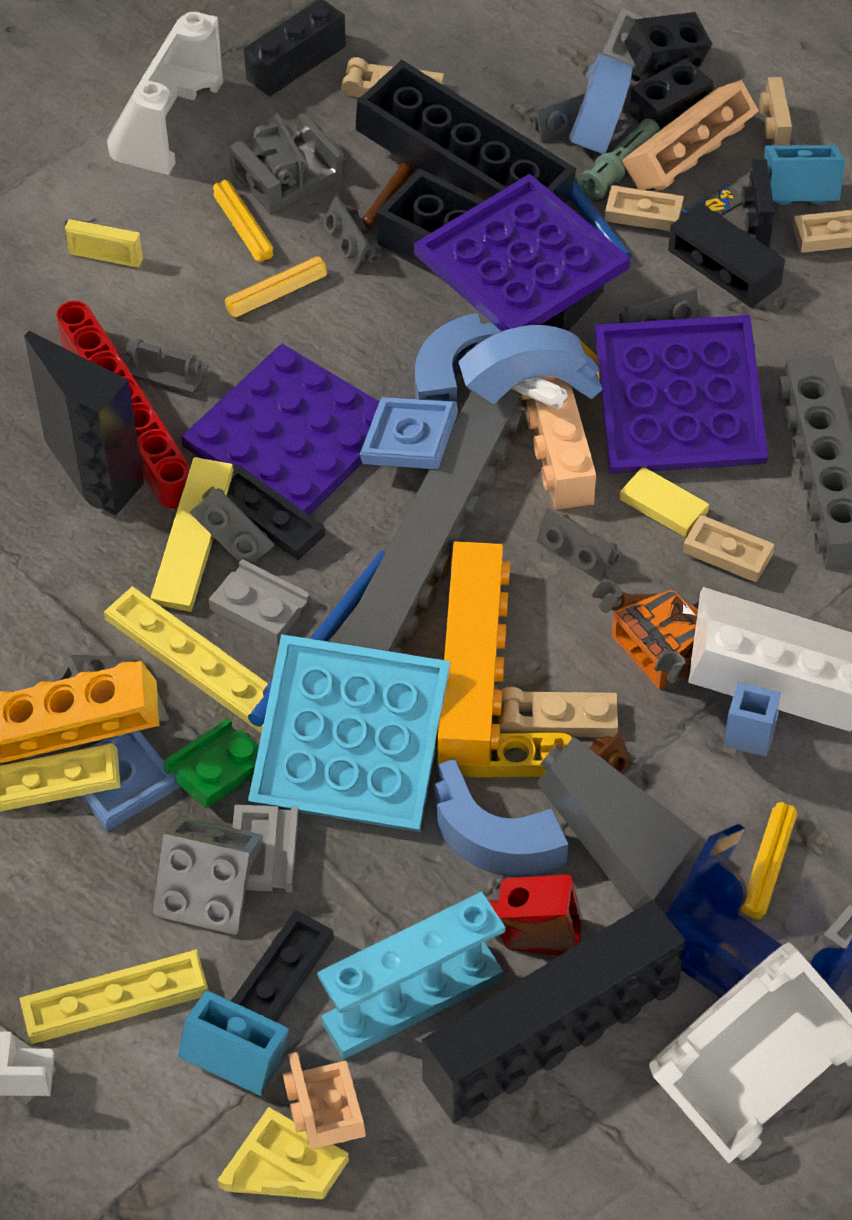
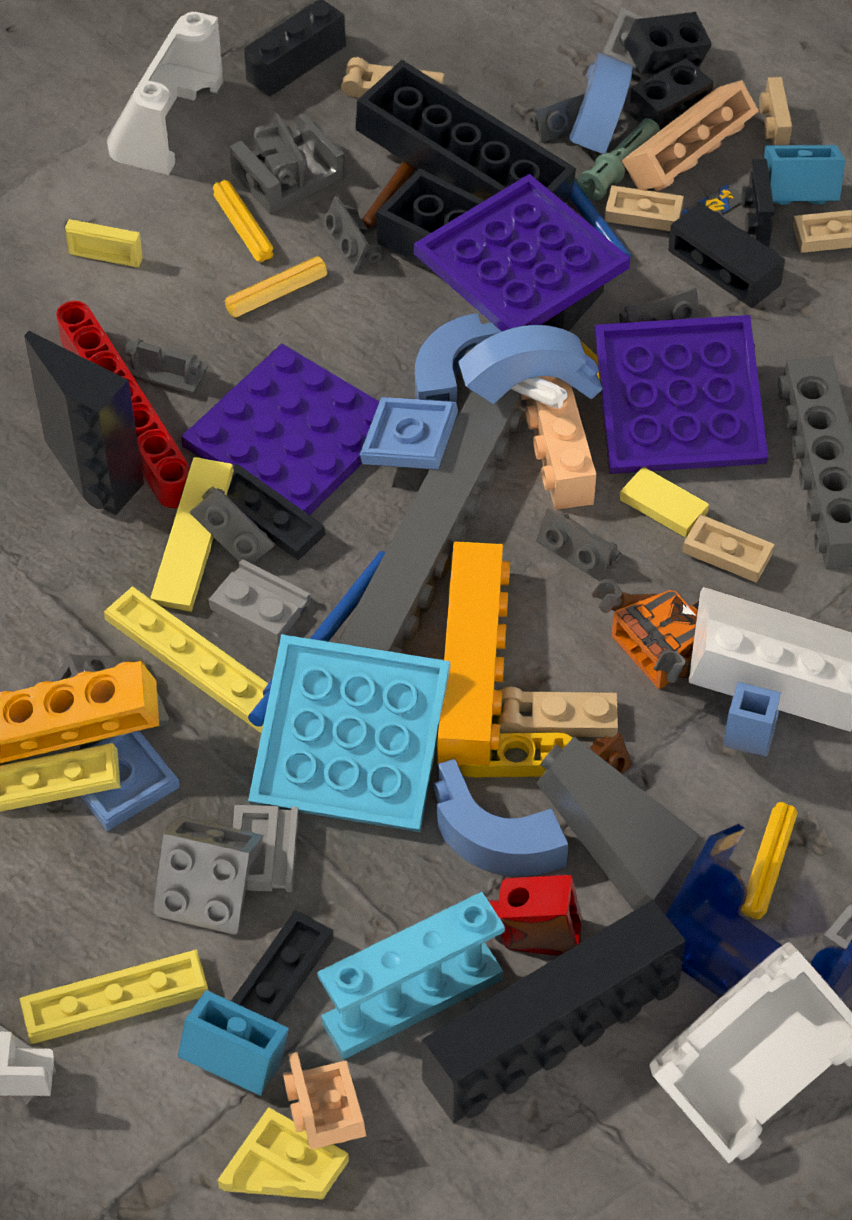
(214, 763): green plate -> none

